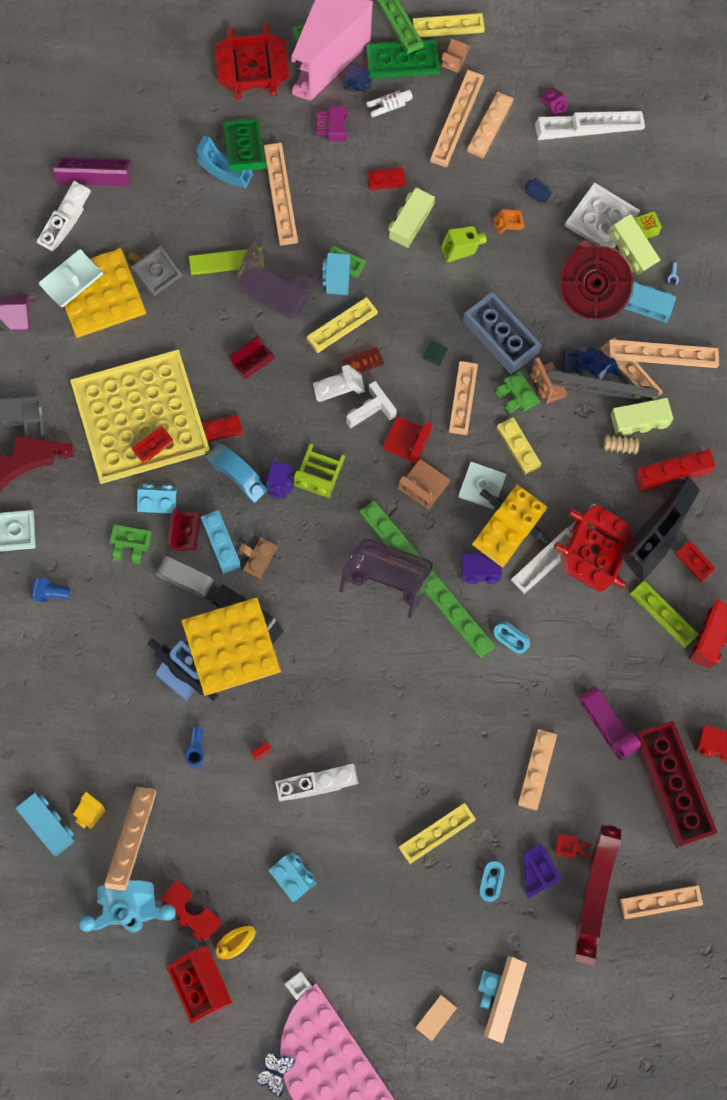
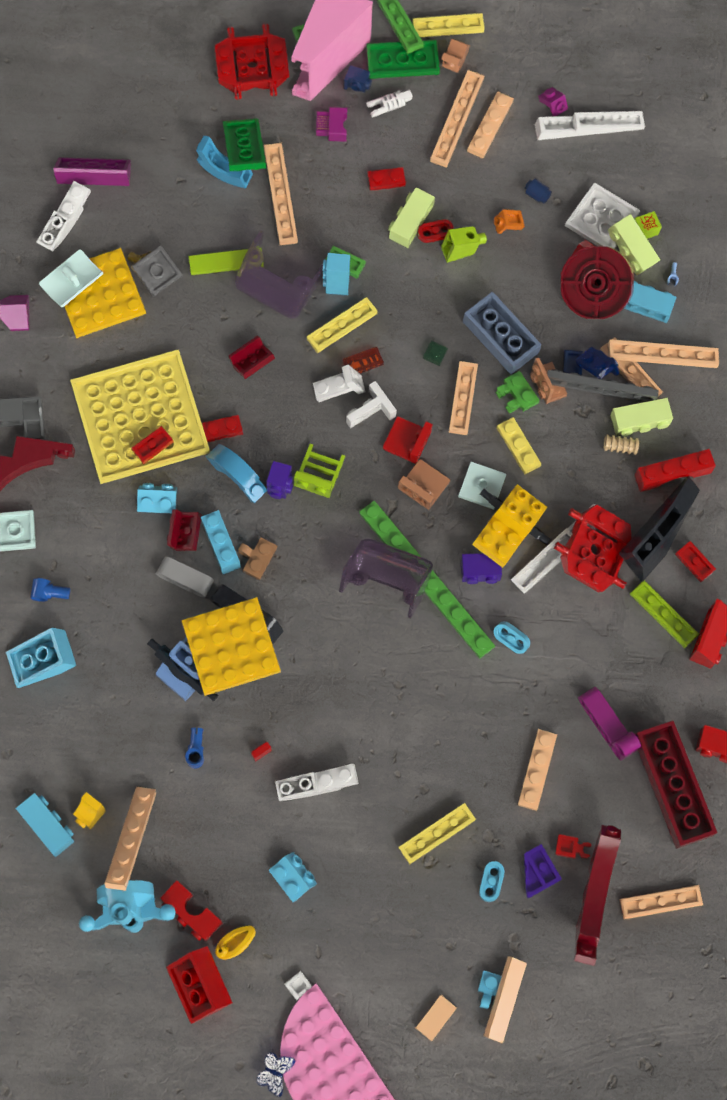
(41, 657): none -> medium azure slope
(130, 538): bright green plate -> none
(434, 230): none -> red plate

